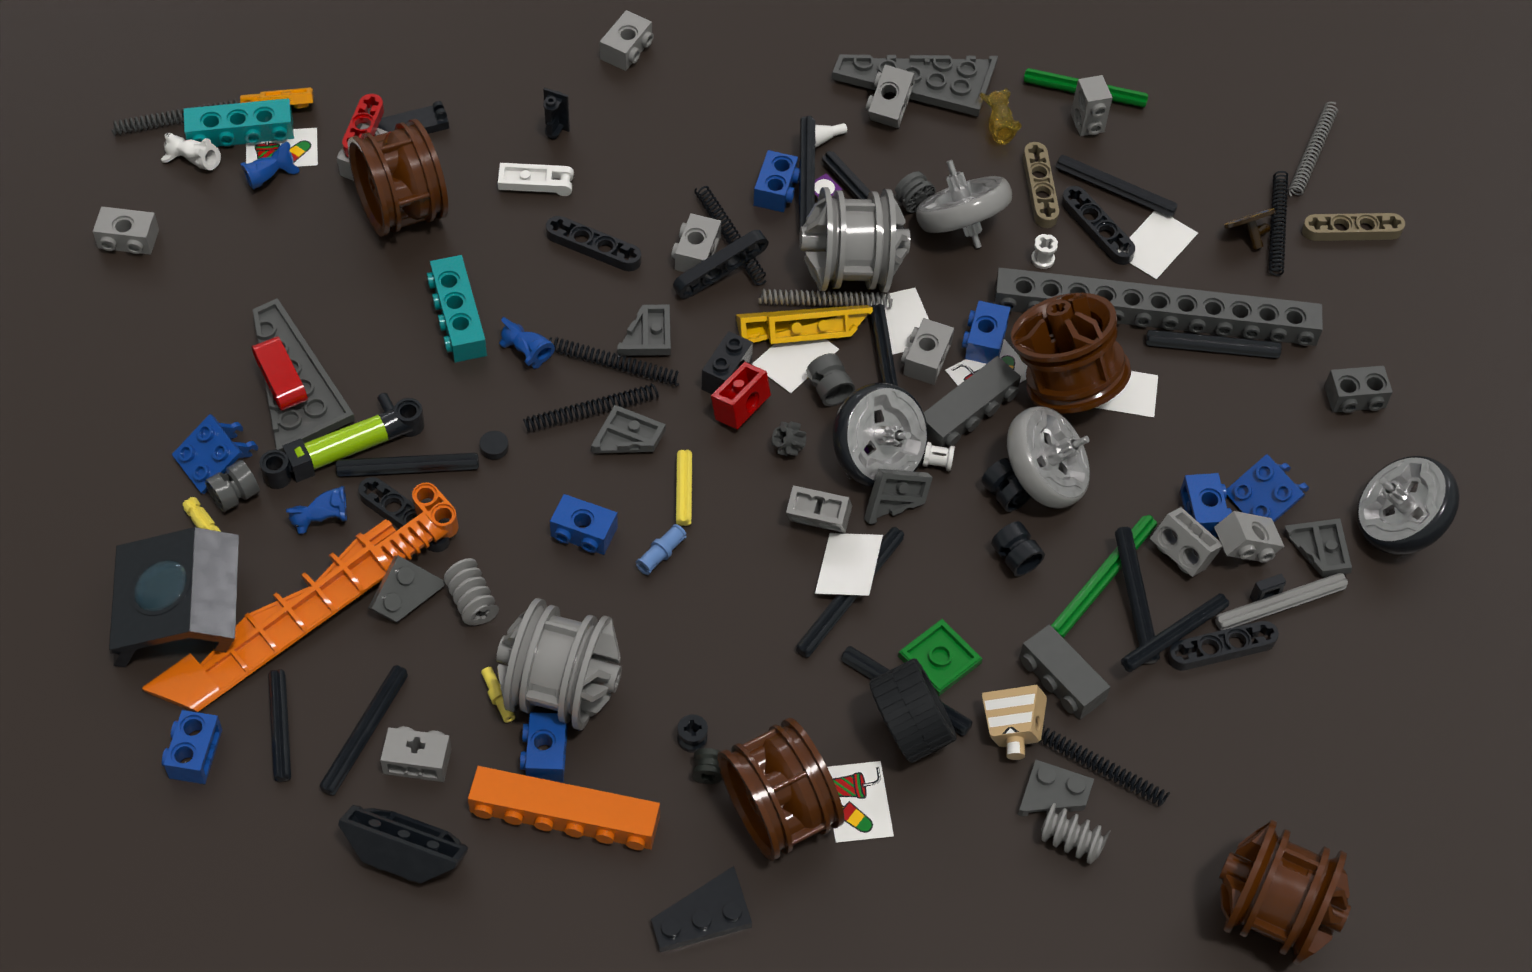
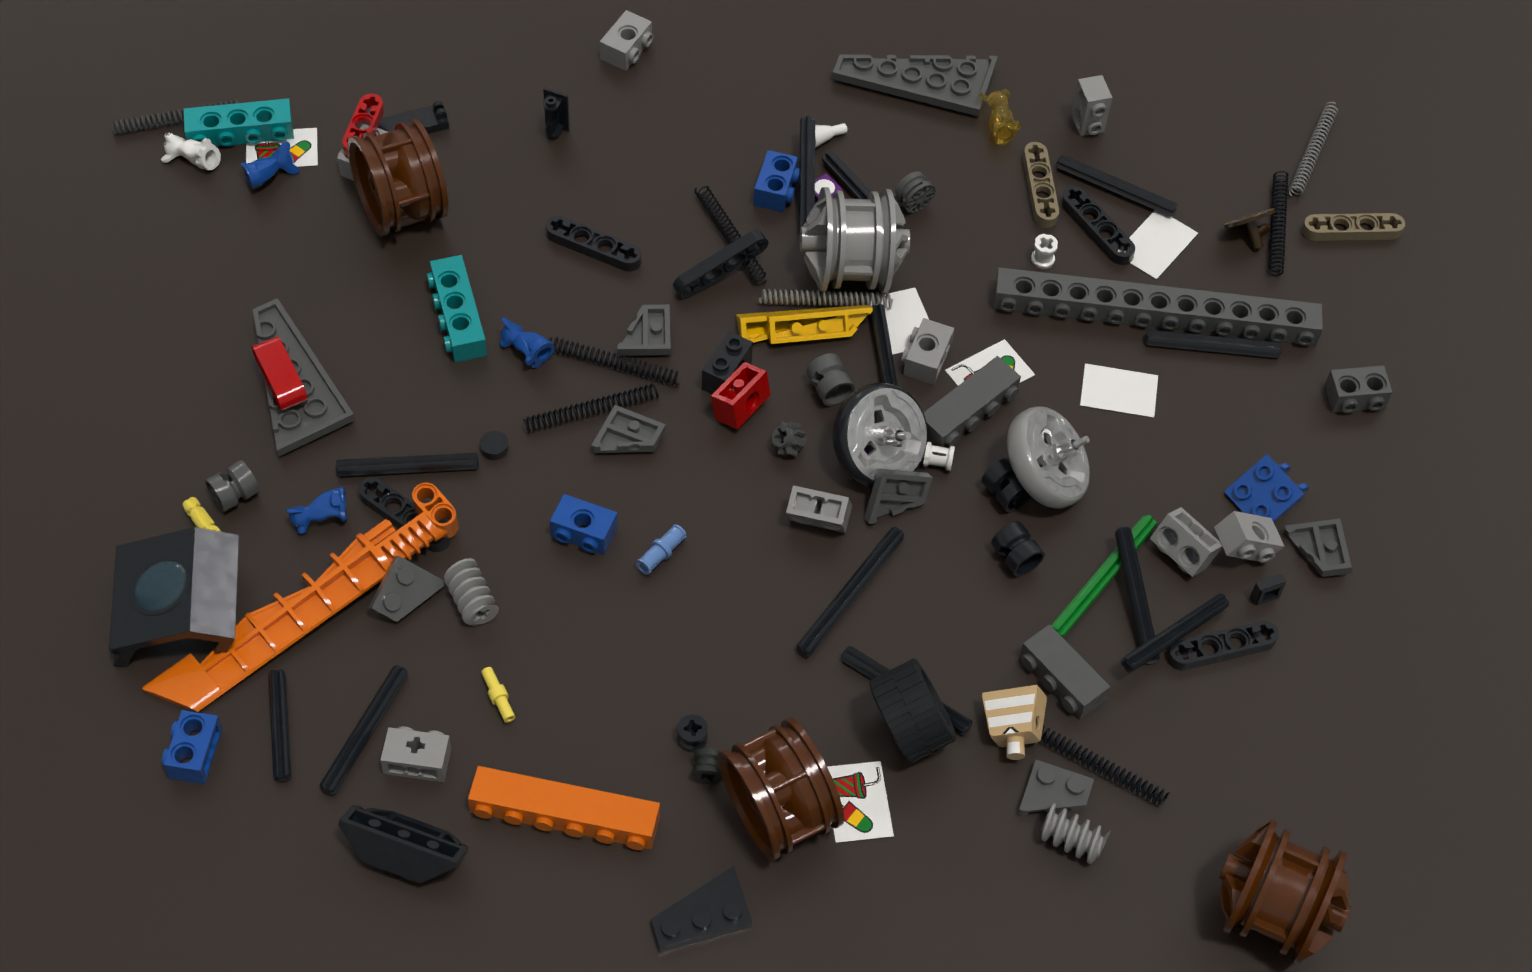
(126, 230): light grey brick -> none
(211, 450): blue plate -> none
(298, 97): light orange hinge -> none
(306, 457): piece -> none
(535, 178): white plate -> none
(544, 730): blue brick -> none
(558, 663): light grey wheel -> none
(684, 488): light yellow axle -> none
(697, 242): light grey brick -> none
(788, 361): white sticker -> none
(849, 564): white sticker -> none
(890, 111): light grey brick -> none
(942, 656): green tile -> none
(964, 204): wheel -> none
(987, 332): blue brick -> none
(1069, 84): green axle -> none
(1071, 352): reddish brown wheel -> none
(1203, 490): blue brick -> none
(1281, 601): light grey axle -> none
(1418, 516): flat silver wheel -> none

